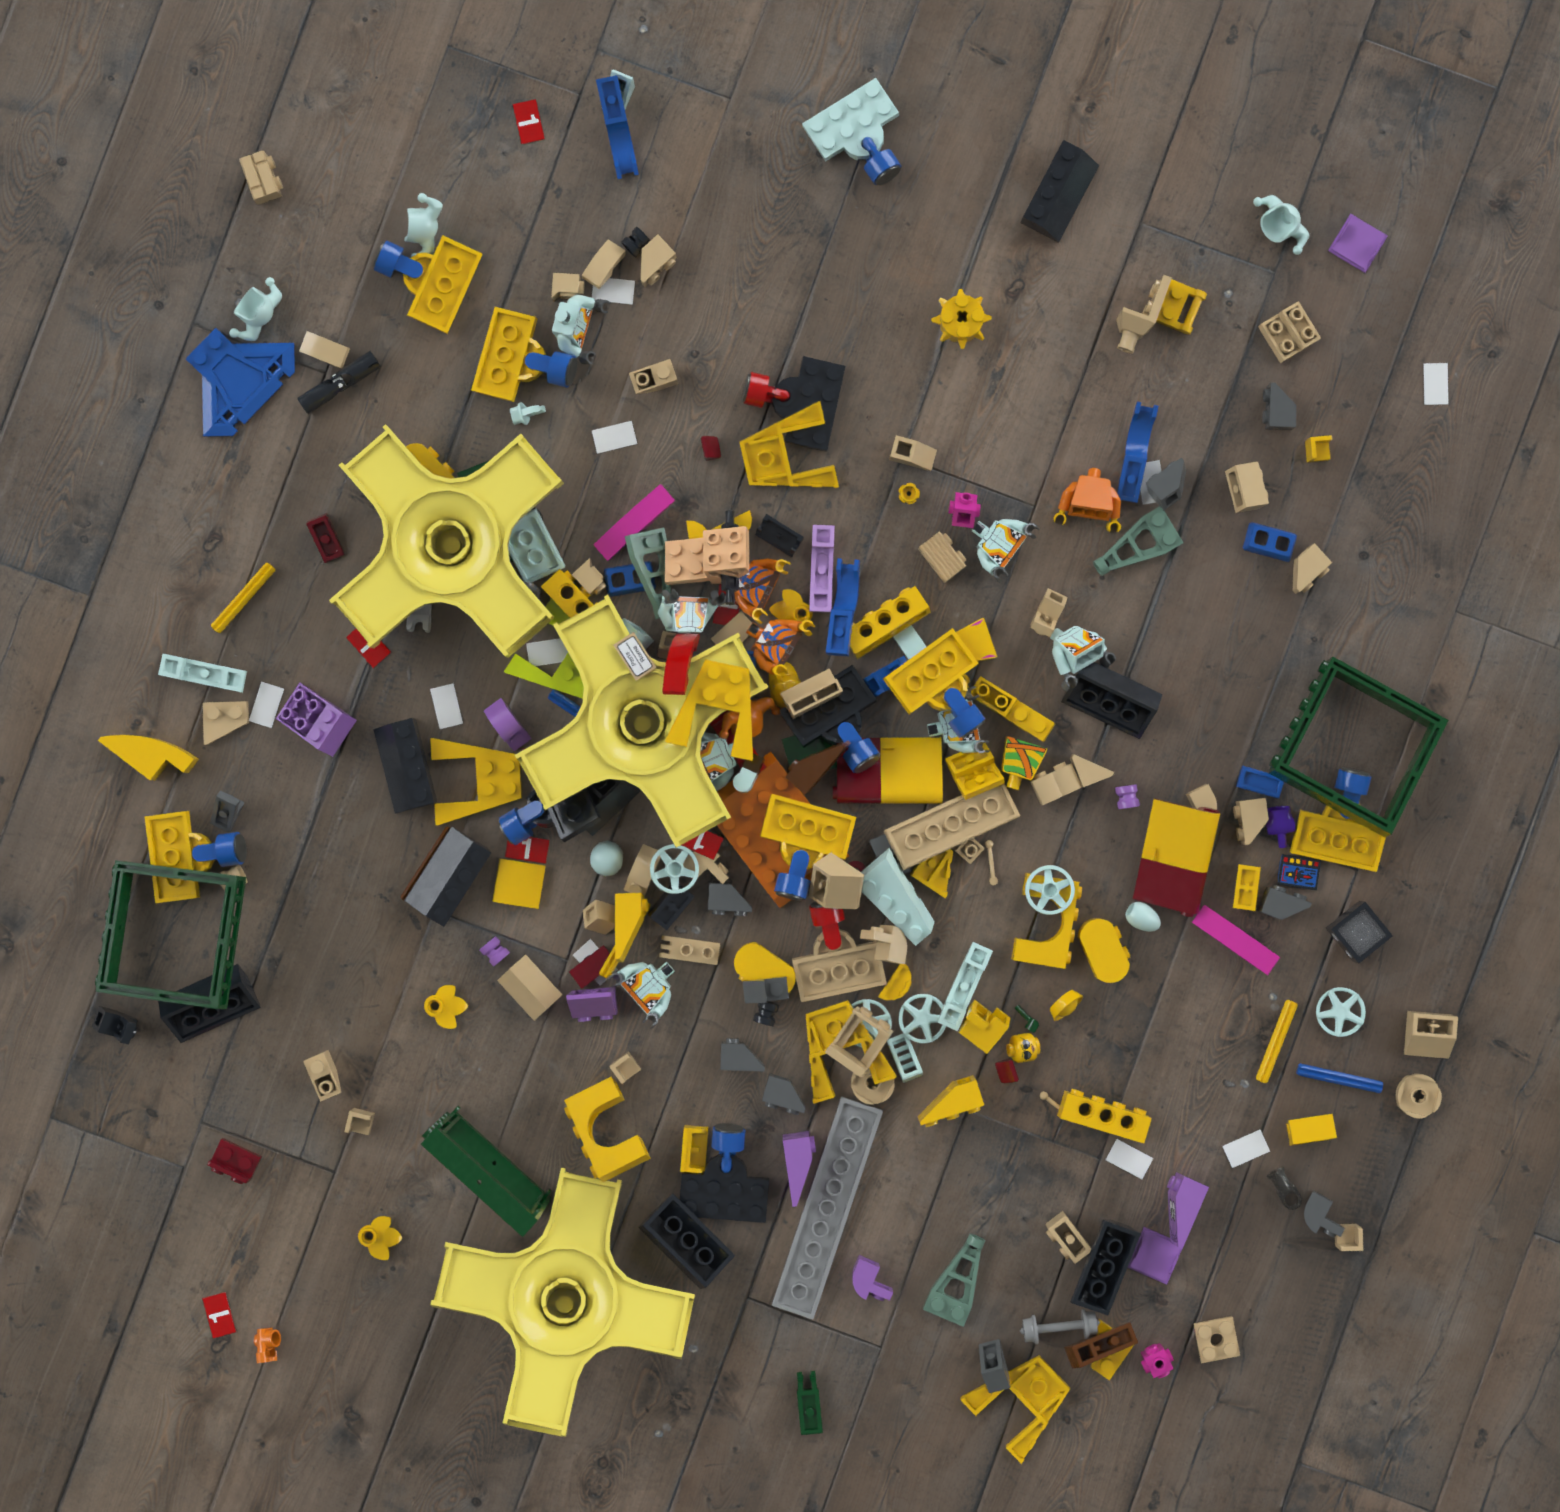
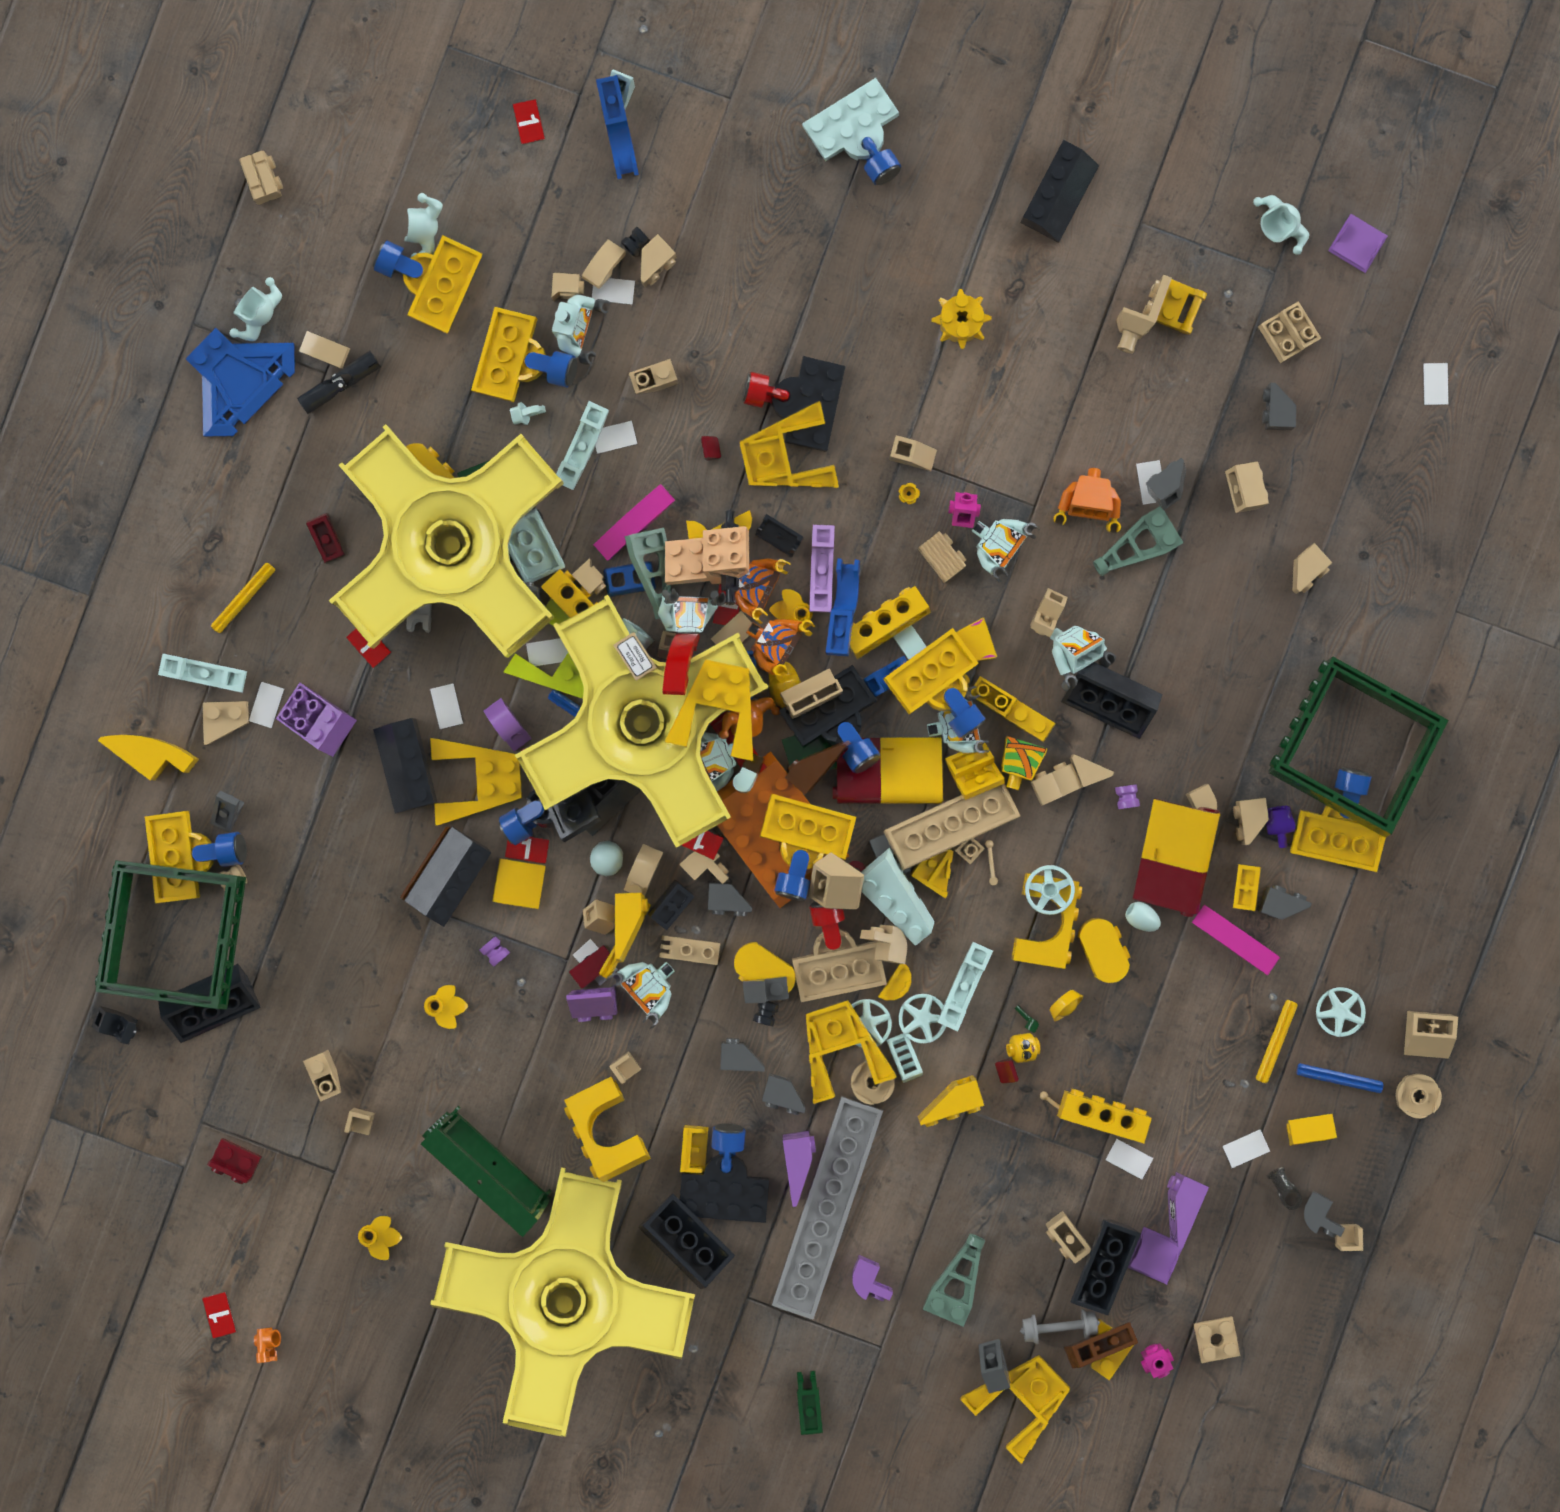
(529, 987): tan piece -> none
(582, 444): none -> light aqua slope
(674, 869): light aqua wheel -> none
(836, 1049): tan panel -> none
(983, 1026): yellow plate -> none
(1136, 452): blue piece -> none
(1259, 782): blue tile -> none
(1269, 549): blue piece -> none
(1299, 872): piece -> none
(1318, 448): yellow panel -> none
(1359, 931): piece -> none

